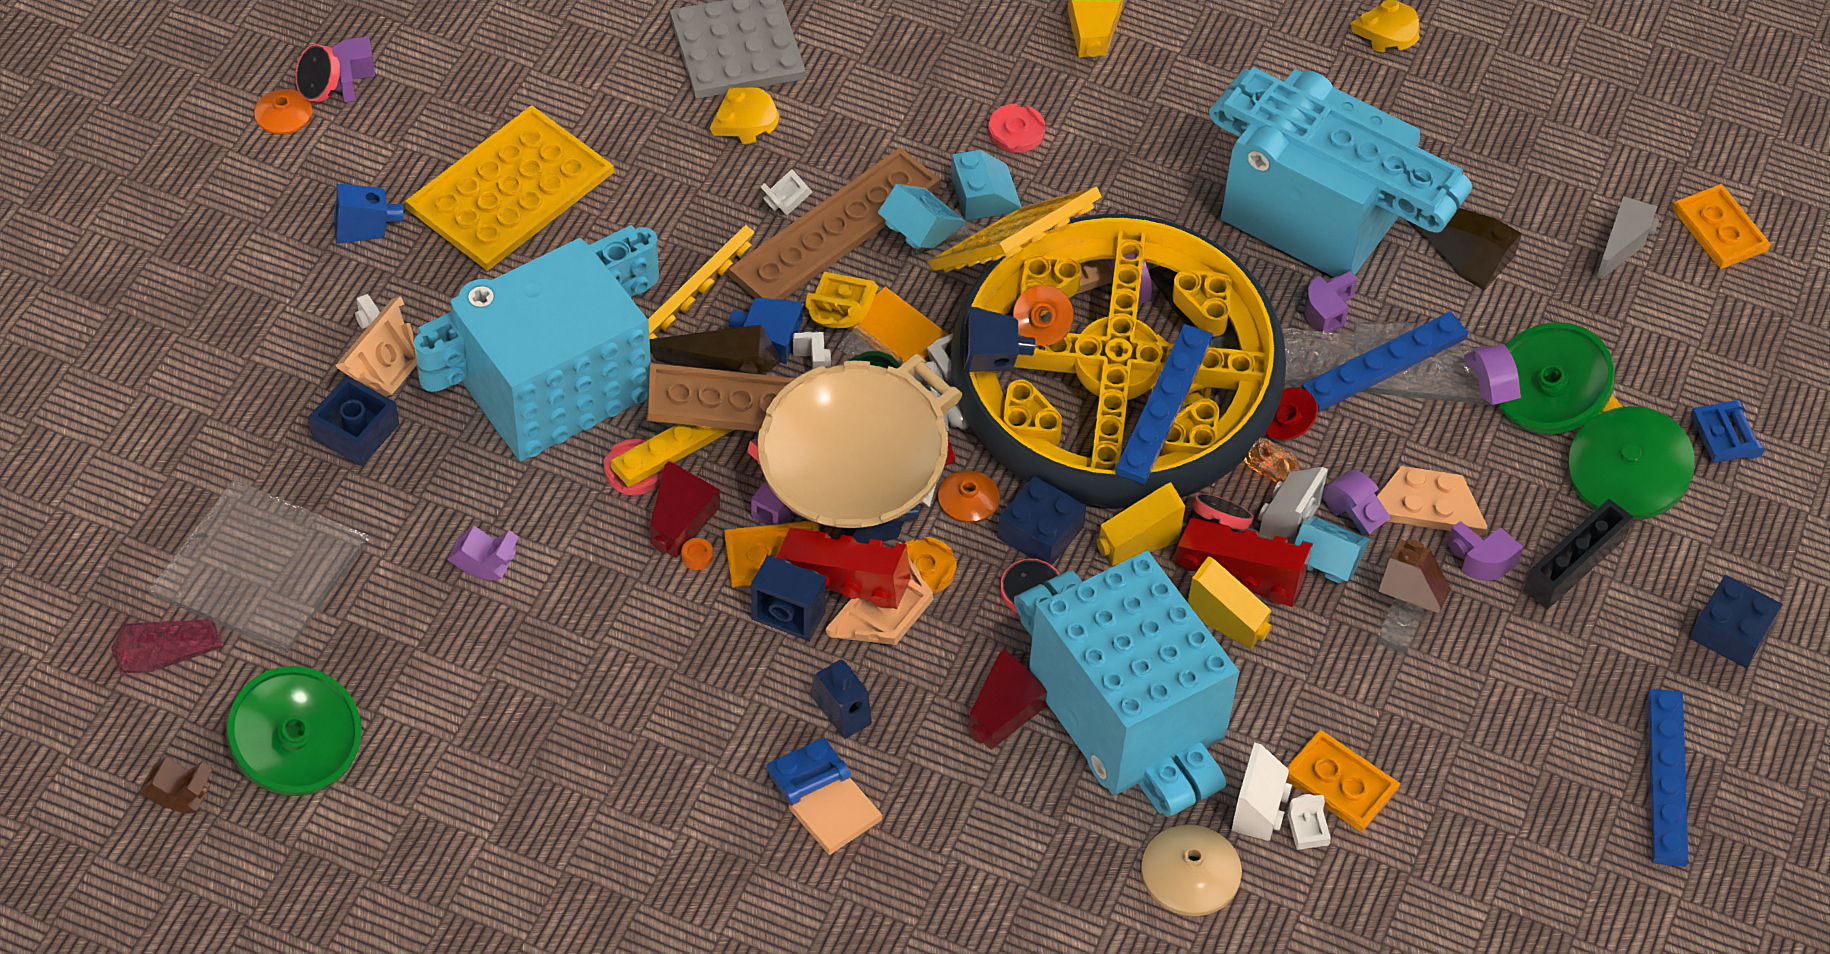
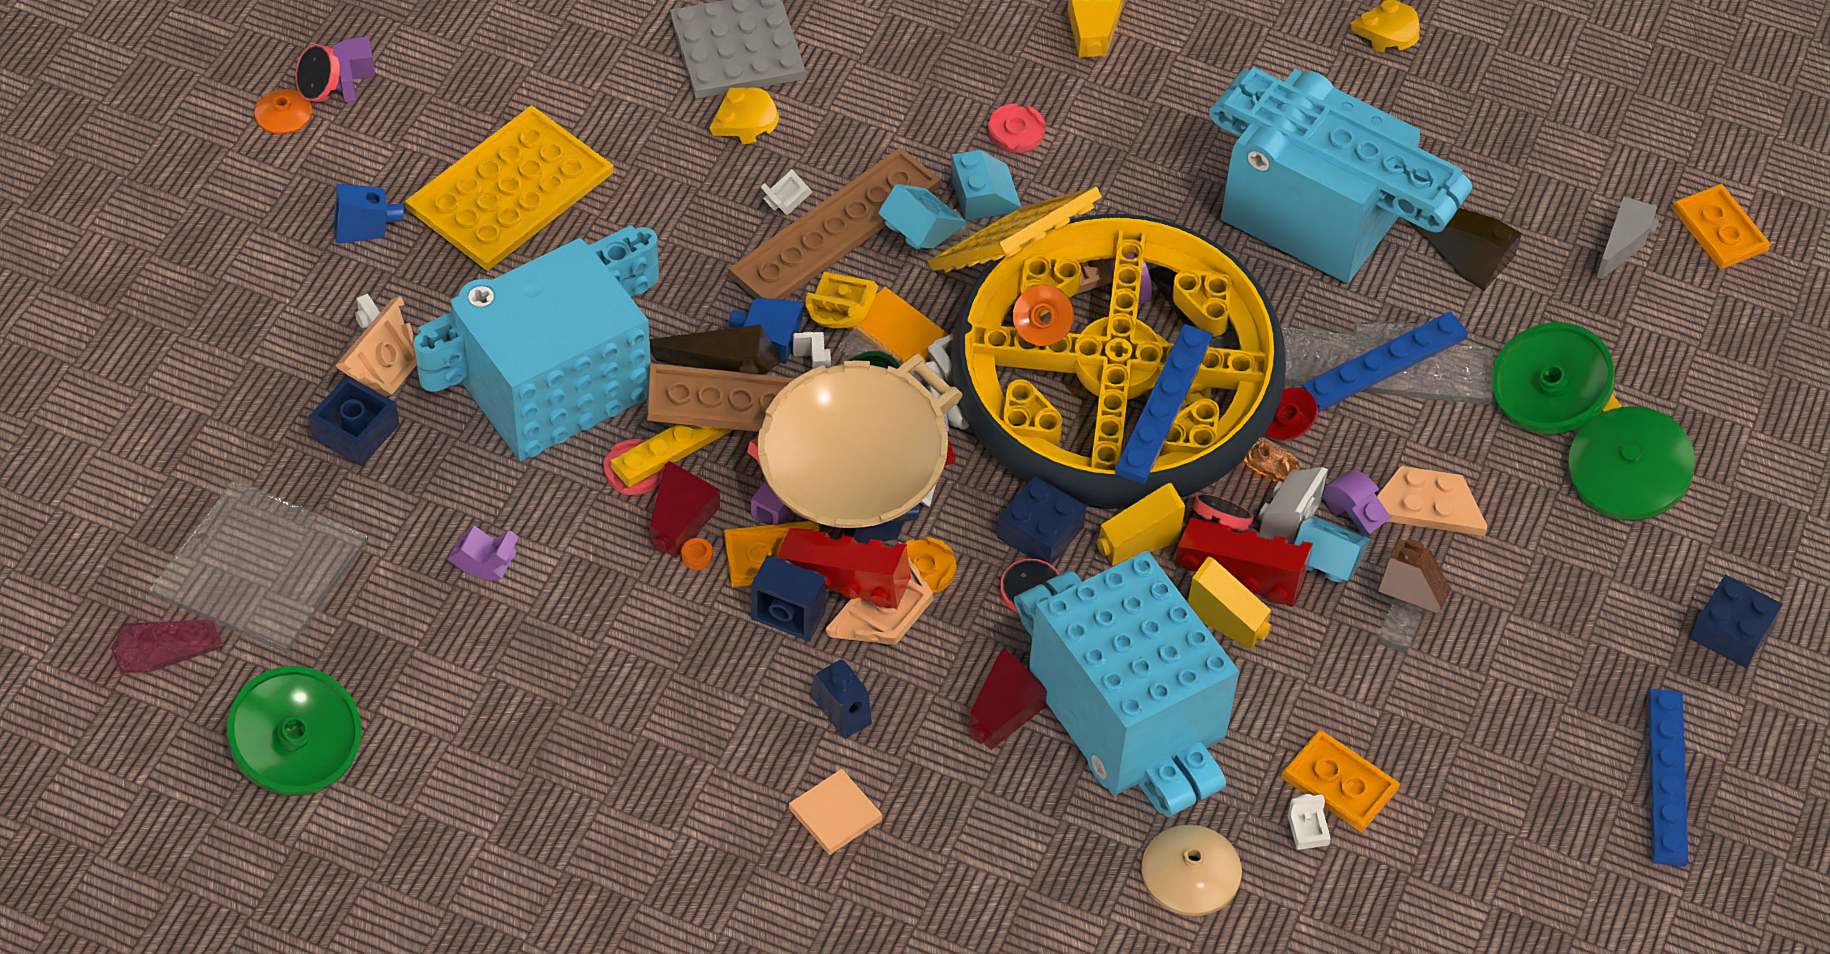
(176, 786): reddish brown brick -> none
(700, 282): yellow plate -> none
(807, 770): blue plate -> none
(964, 505): orange dish -> none
(993, 341): dark blue torso -> none
(1261, 795): white slope -> none
(1326, 303): medium lavender brick -> none
(1484, 558): medium lavender brick -> none
(1495, 372): medium lavender brick -> none
(1578, 554): black brick -> none
(1719, 435): blue plate -> none

